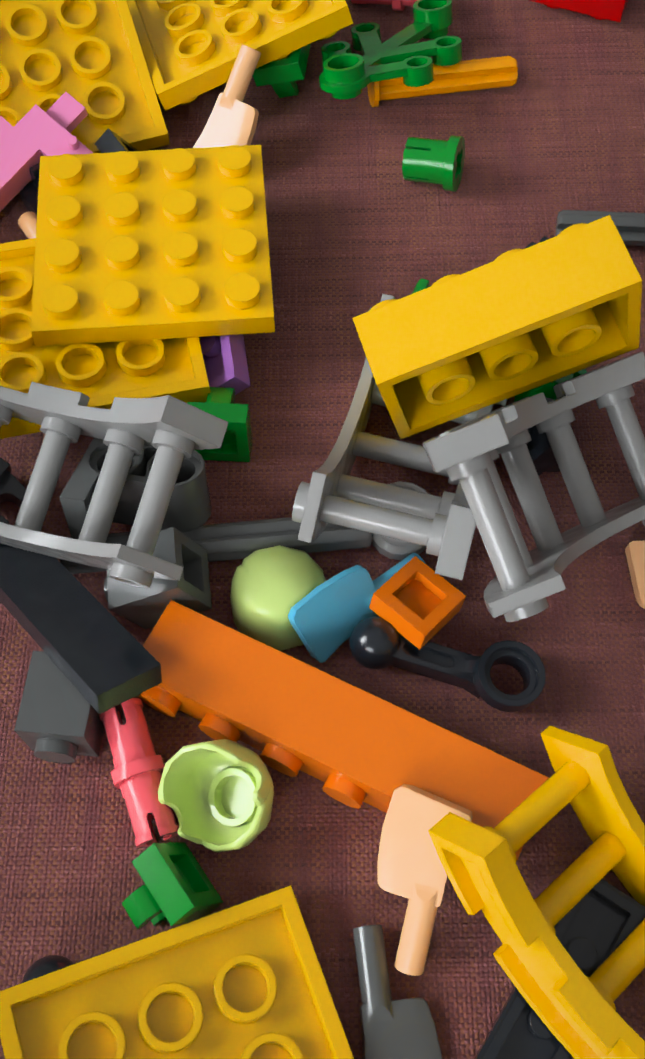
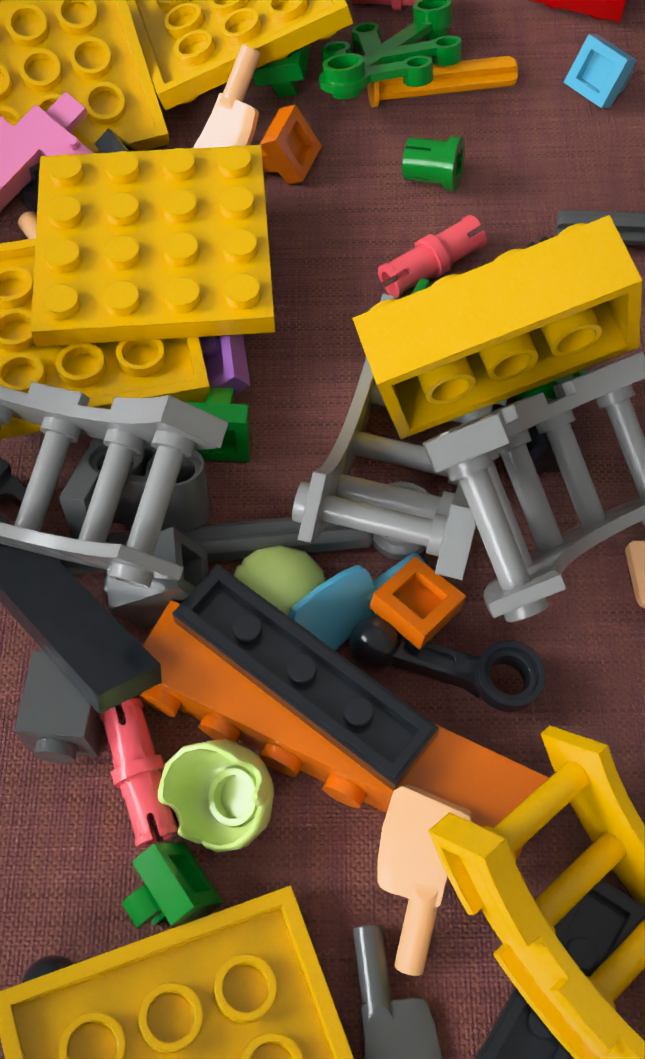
(289, 145): none -> orange tile
(306, 676): none -> black tile
(432, 256): none -> coral pin
(600, 71): none -> medium azure tile

